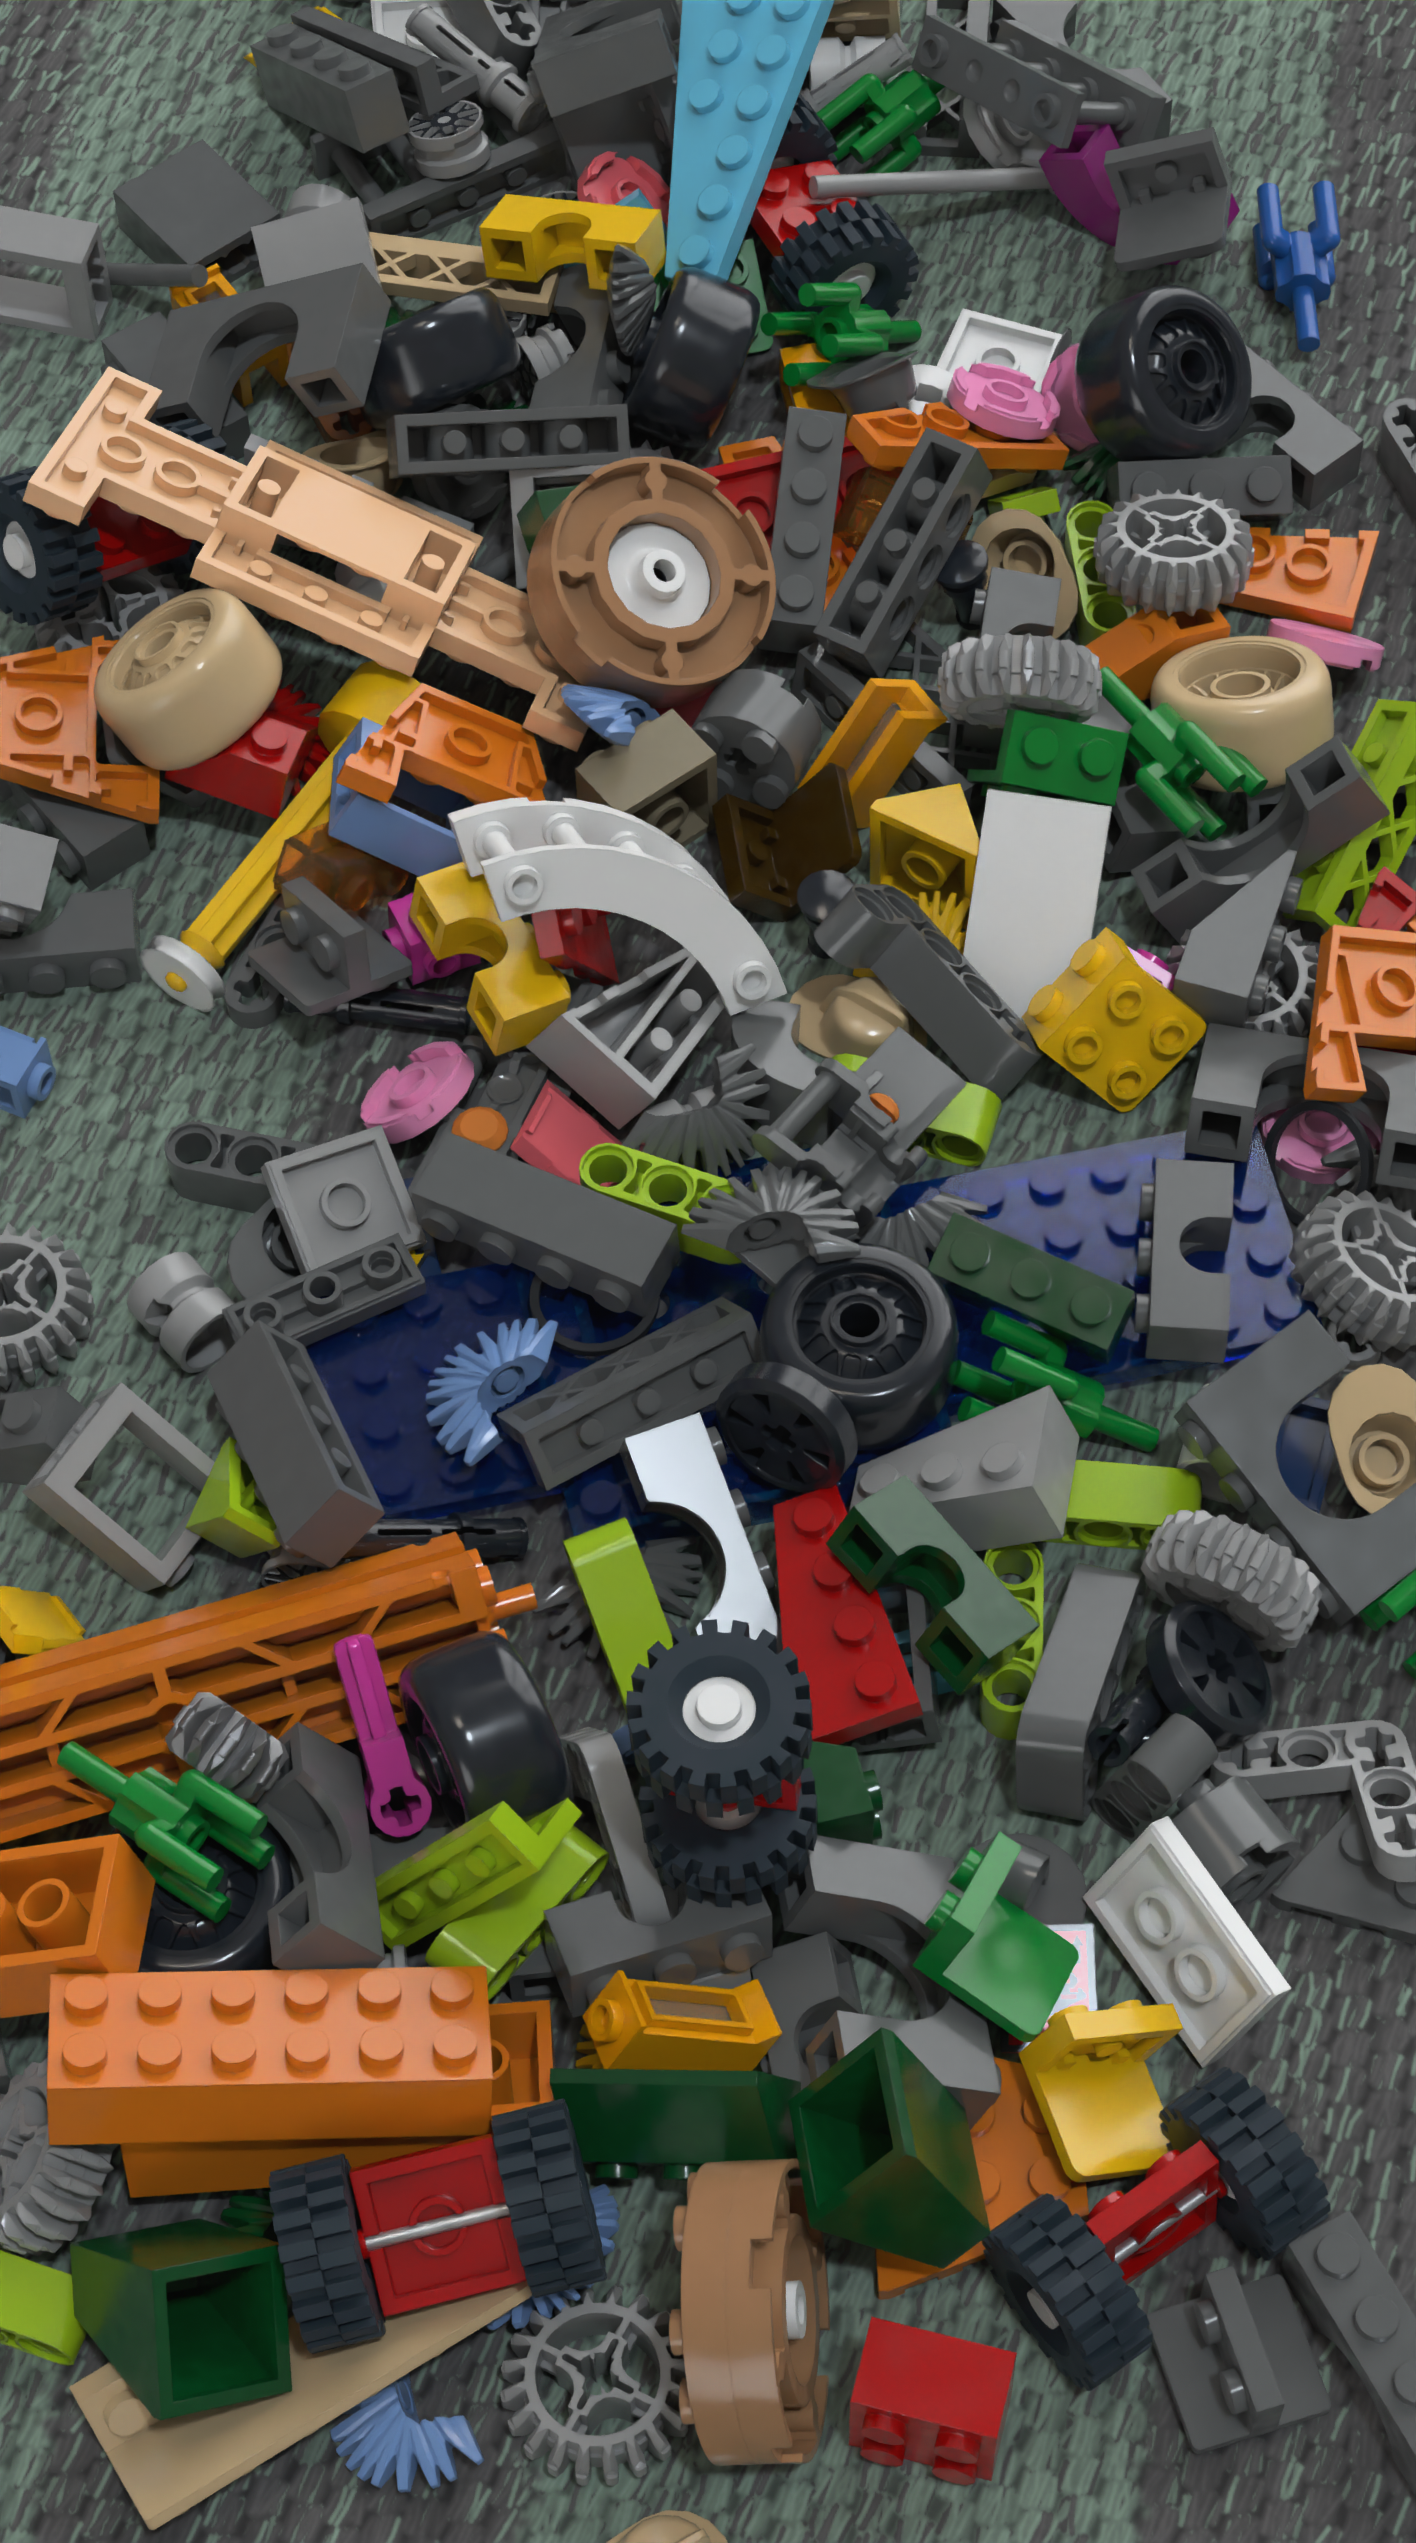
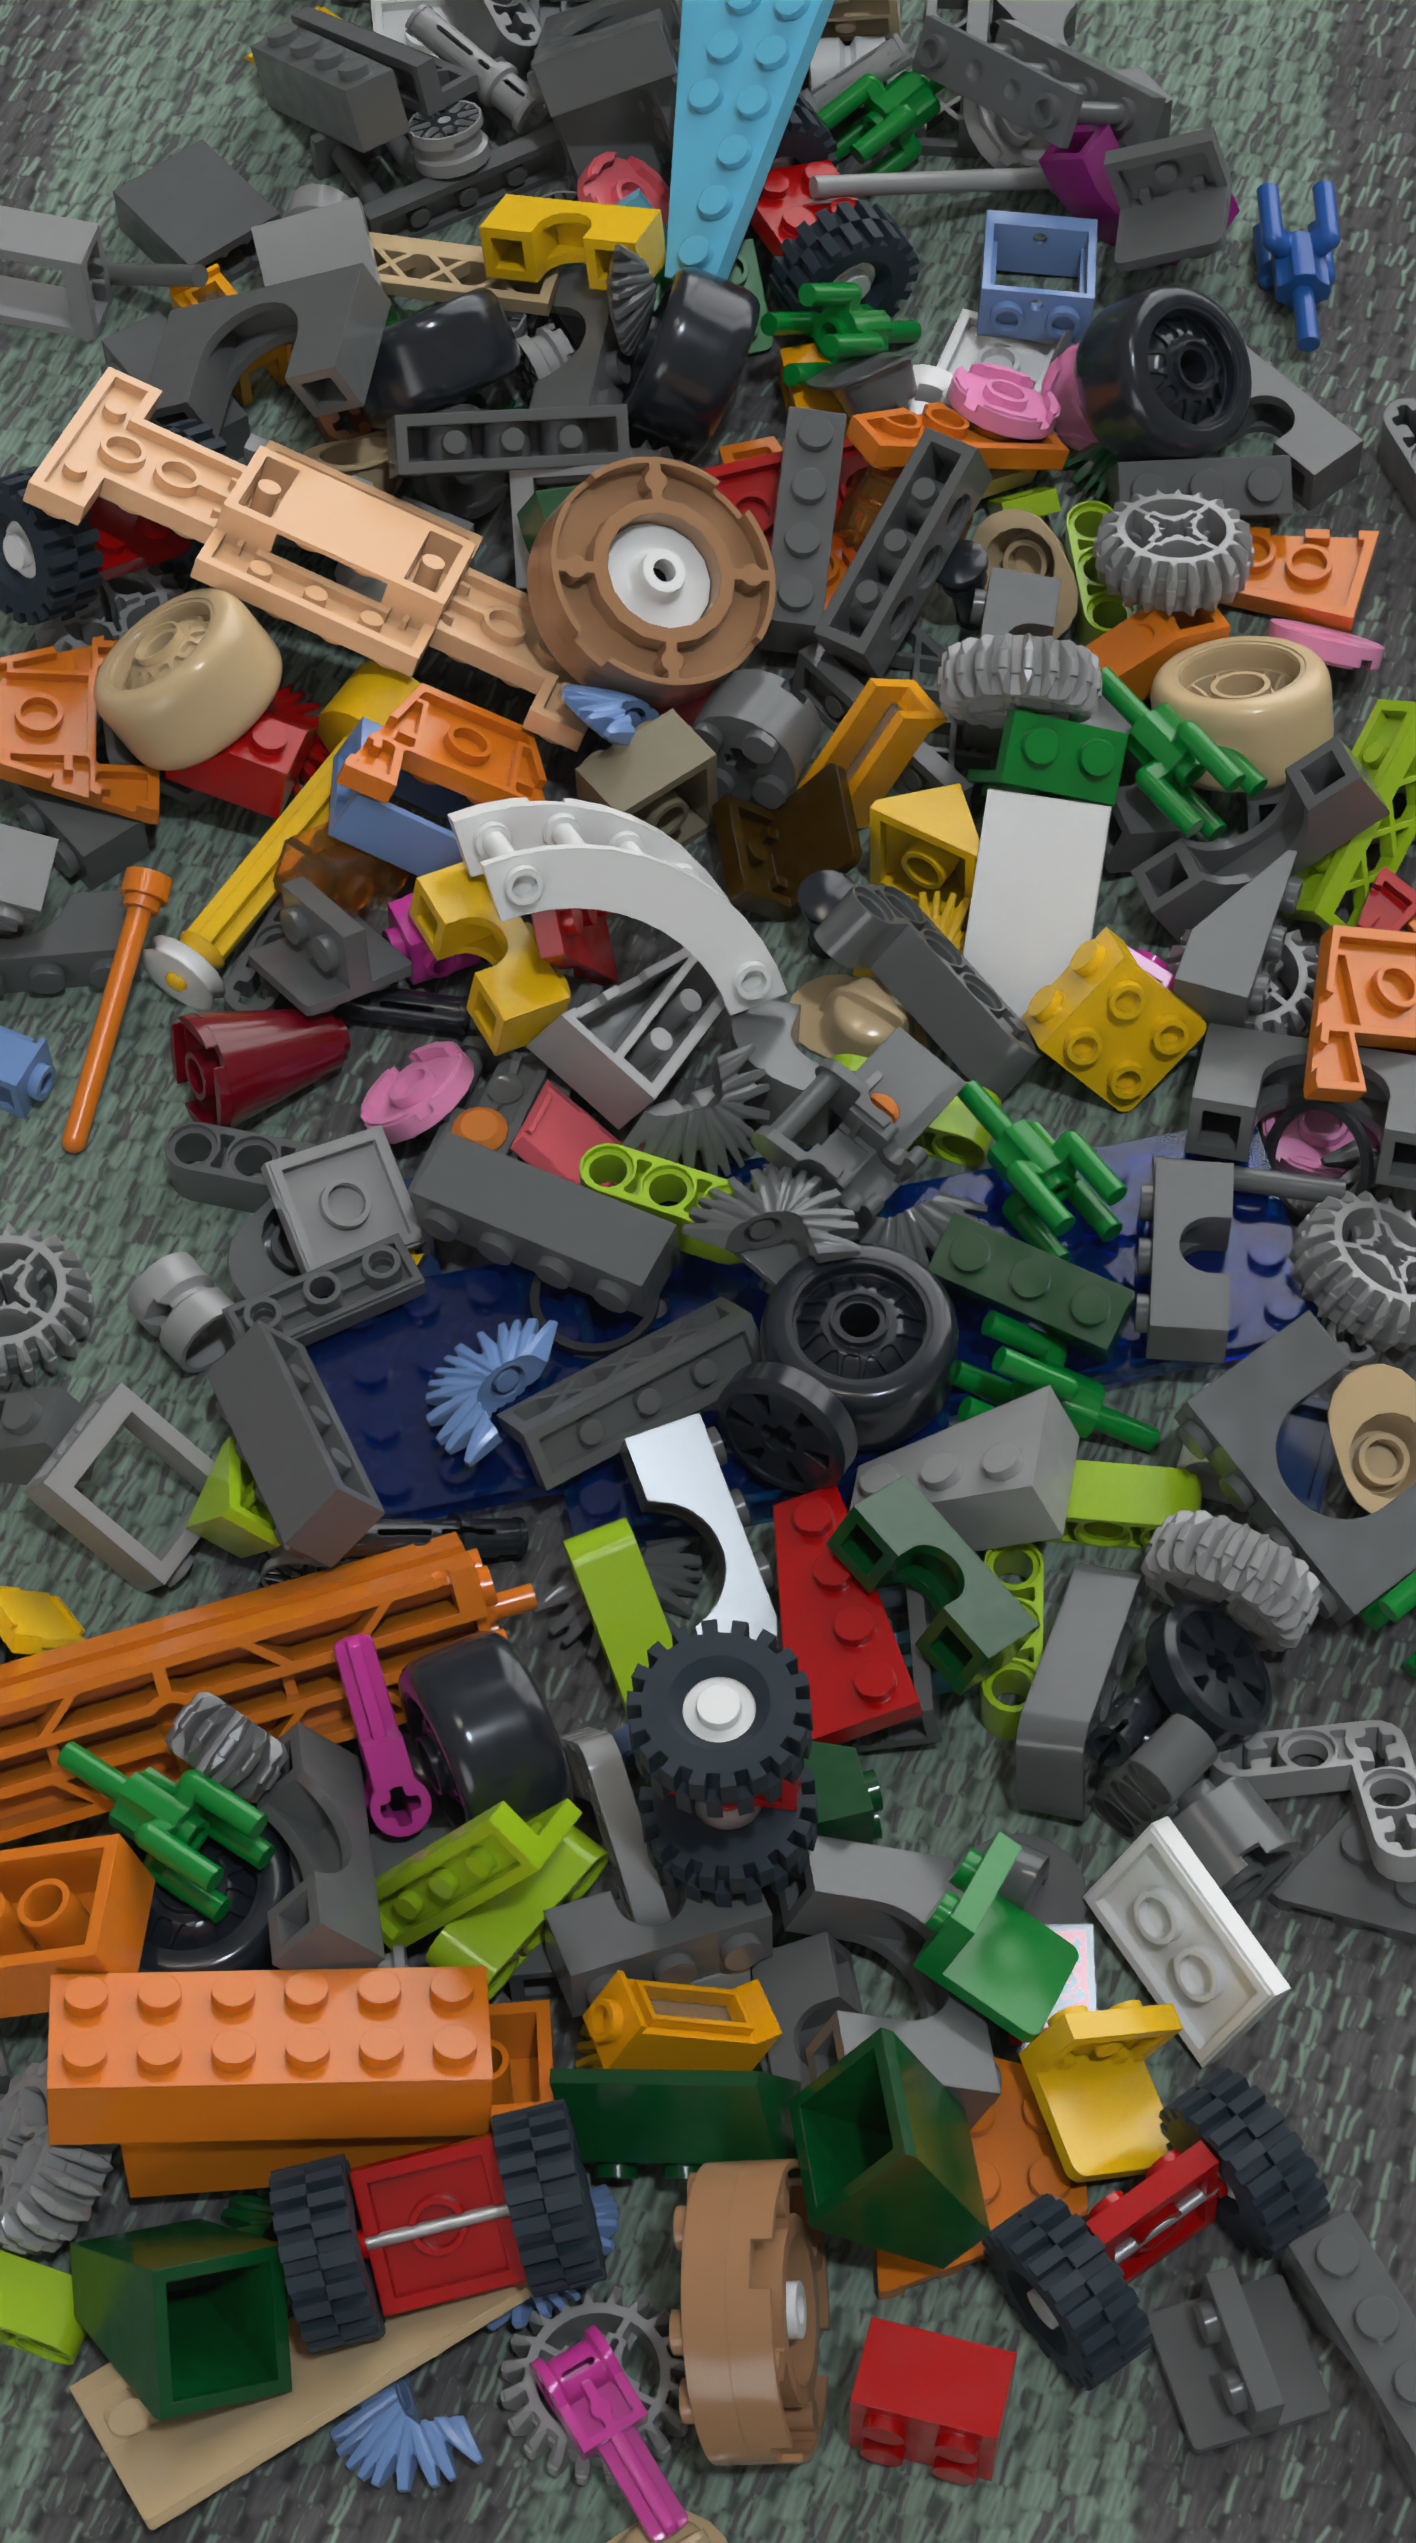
(143, 895): none -> orange piece
(252, 1059): none -> dark red cone
(603, 2417): none -> dark pink connector
(1044, 1175): none -> green plant
(1065, 251): none -> medium blue window
(1281, 1183): none -> dark grey bar

